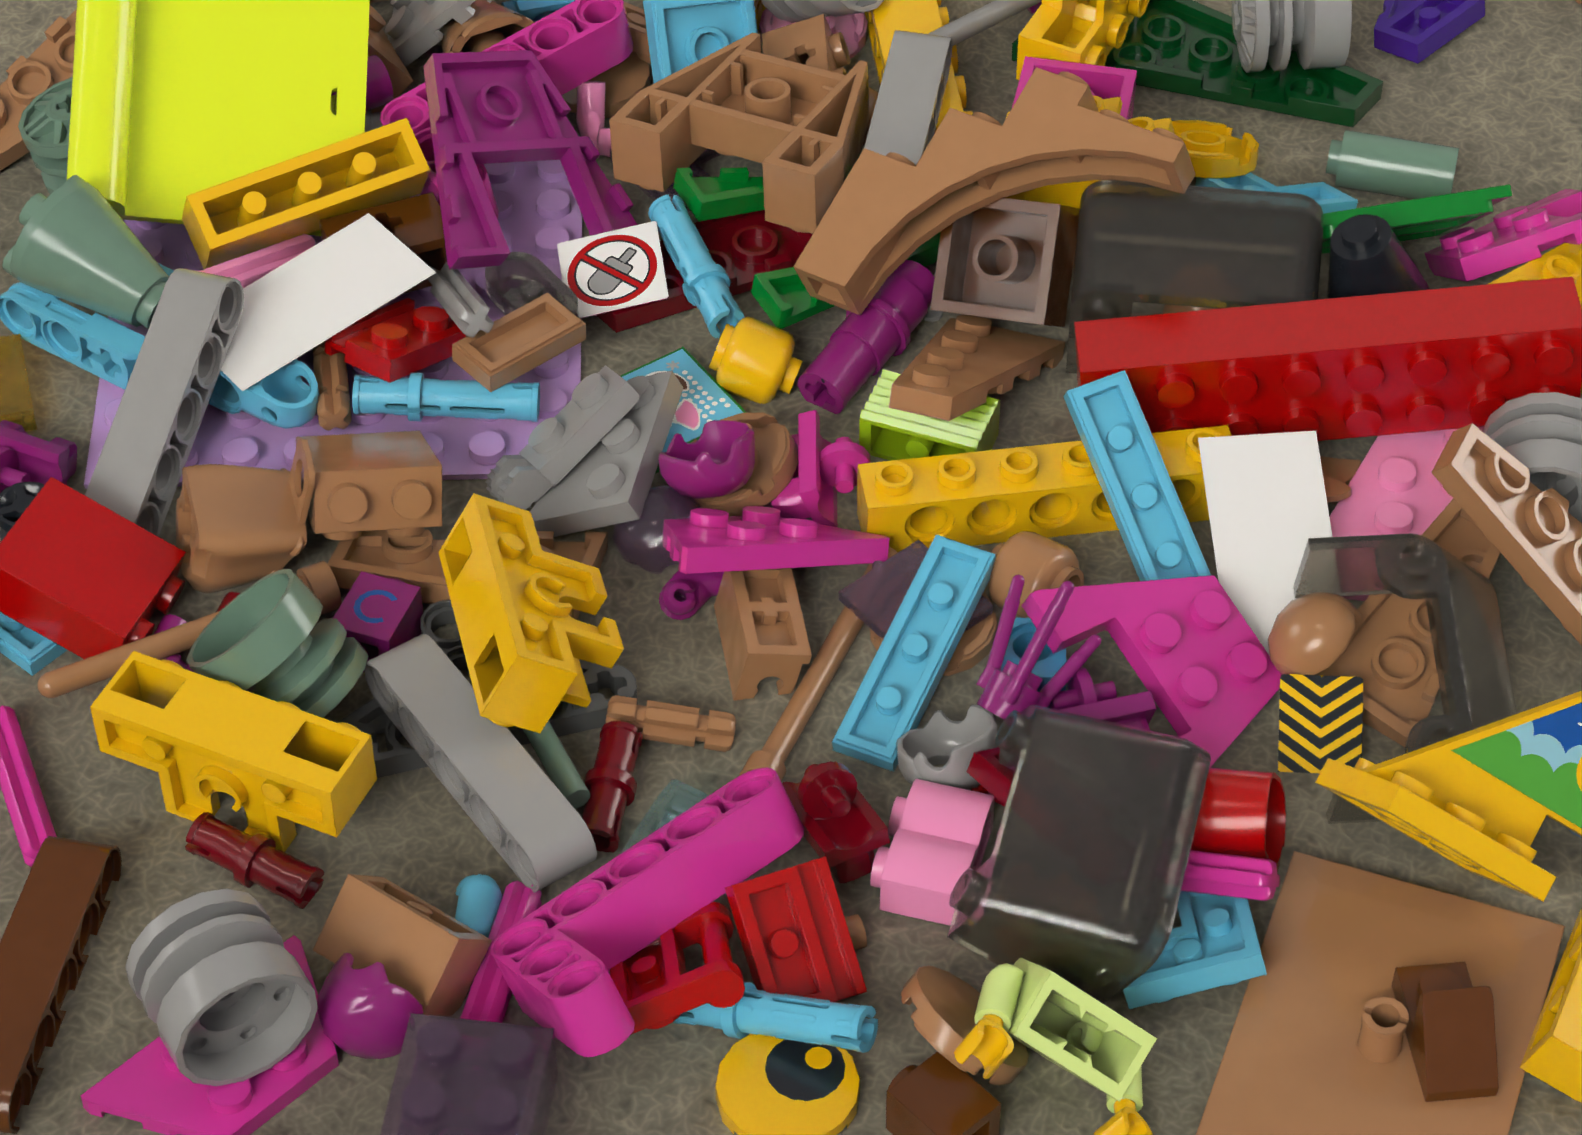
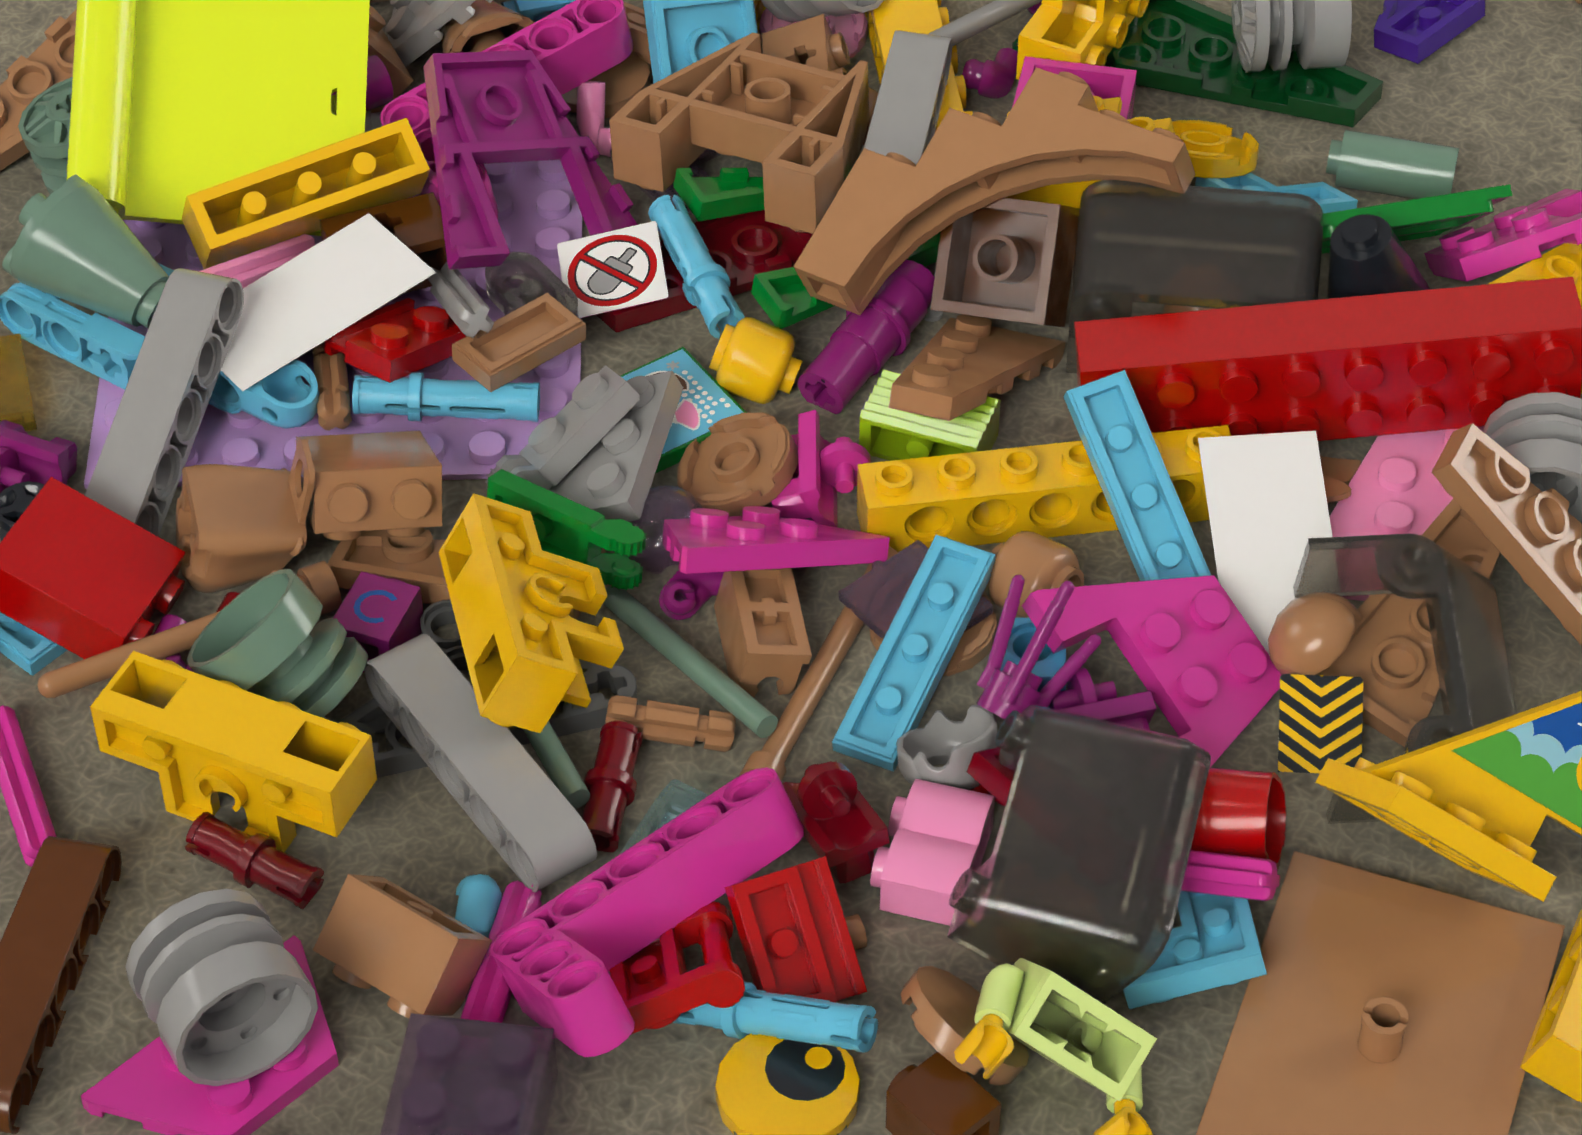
(365, 1010): magenta hair -> none
(575, 530): none -> green hinge
(691, 662): none -> sand green bar
(714, 463): magenta hair -> none
(994, 77): none -> magenta arm
(1449, 1030): reddish brown slope -> none

